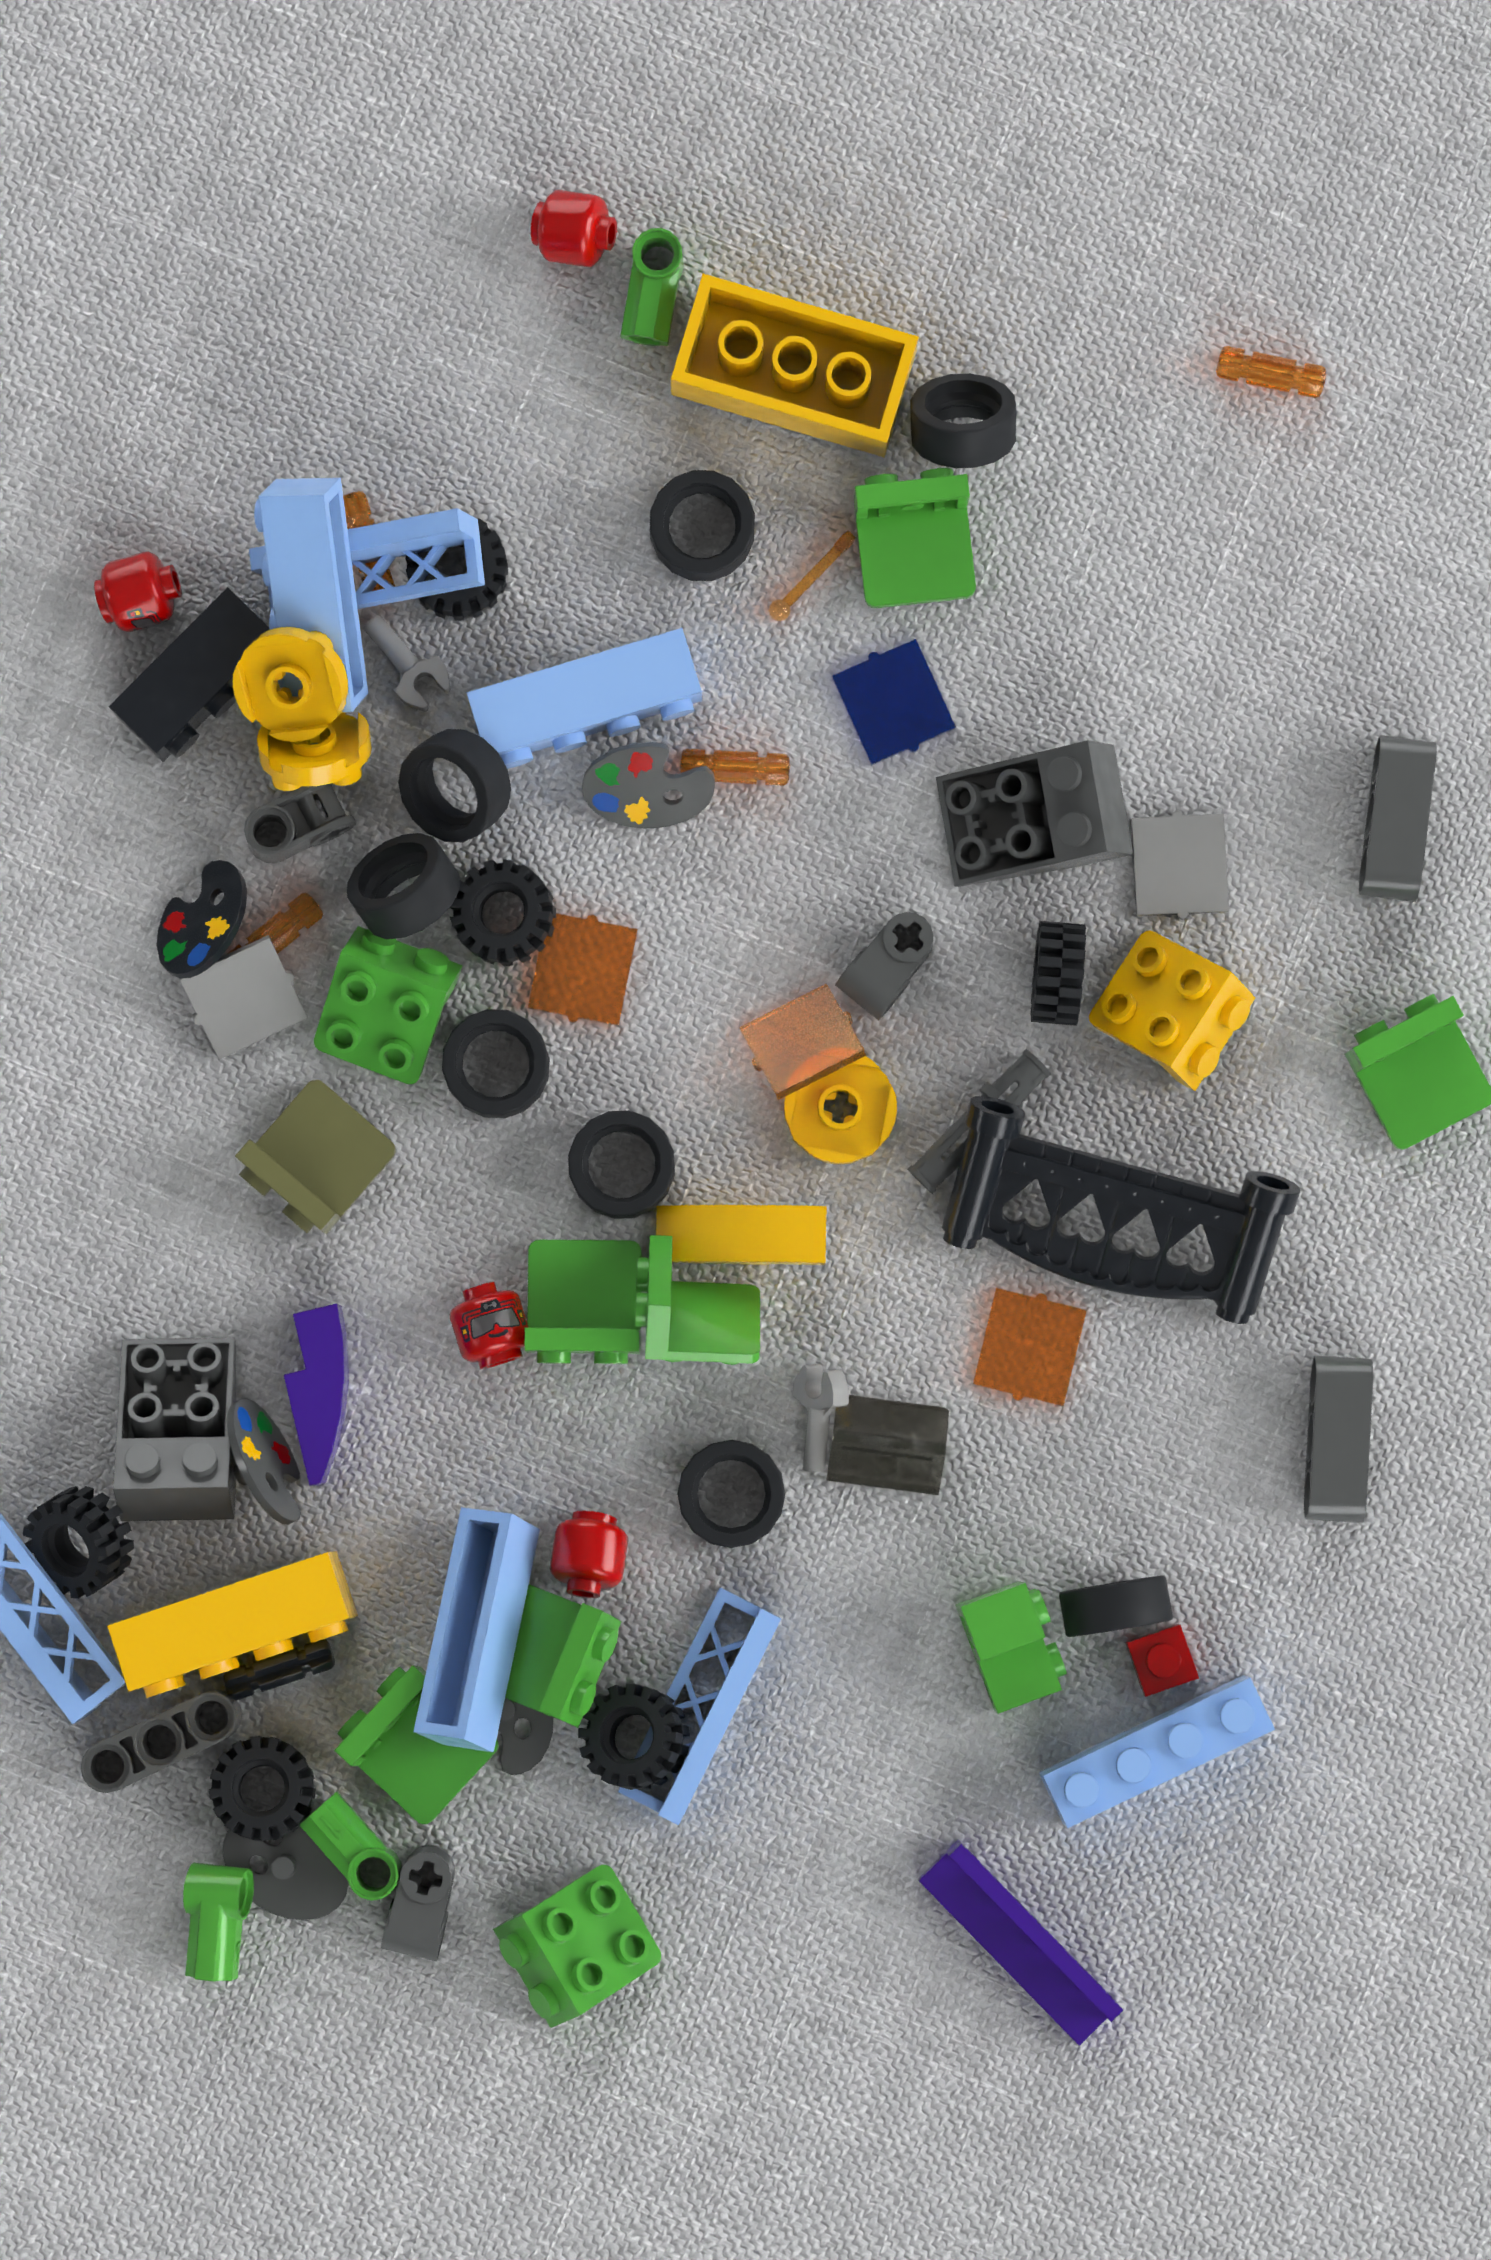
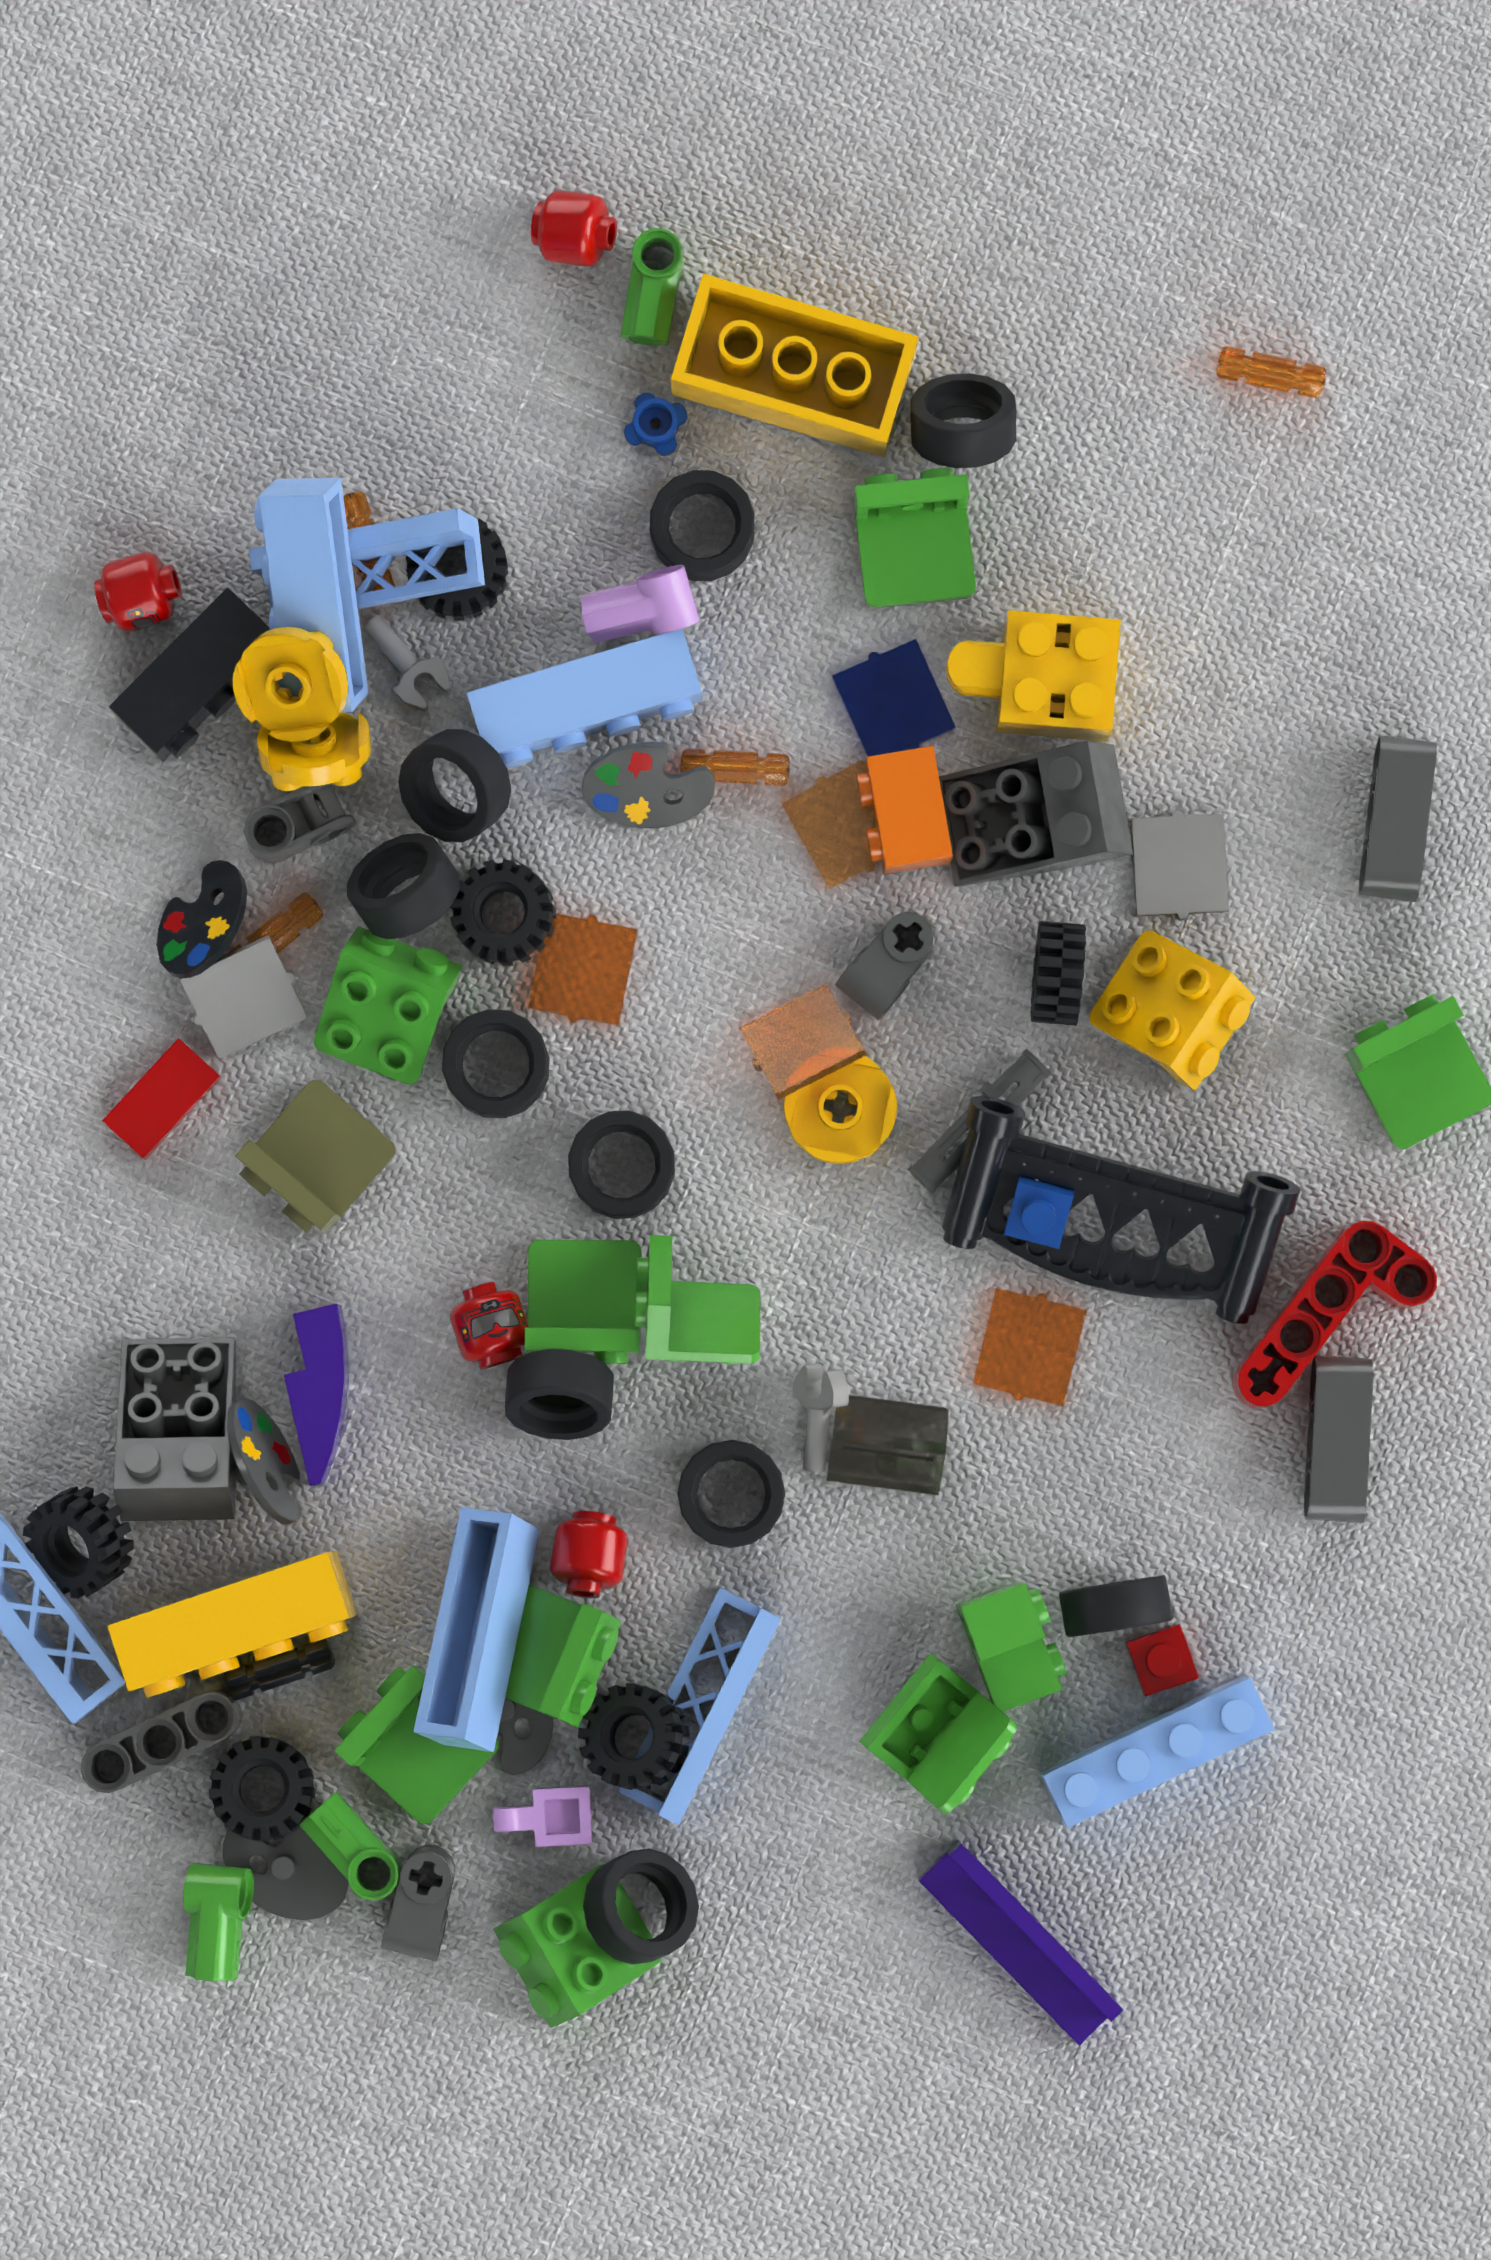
(161, 1099): none -> red tile
(557, 1816): none -> lavender plate
(559, 1394): none -> black tyre
(649, 409): none -> blue plate
(654, 602): none -> lavender piece
(675, 1888): none -> black tyre
(745, 1233): yellow slope -> none
(780, 609): clear orange hinge -> none
(834, 825): none -> clear orange piece
(906, 810): none -> orange brick
(940, 1734): none -> bright green bracket
(1039, 1212): none -> blue plate
(1044, 670): none -> yellow brick
(1322, 1321): none -> red beam

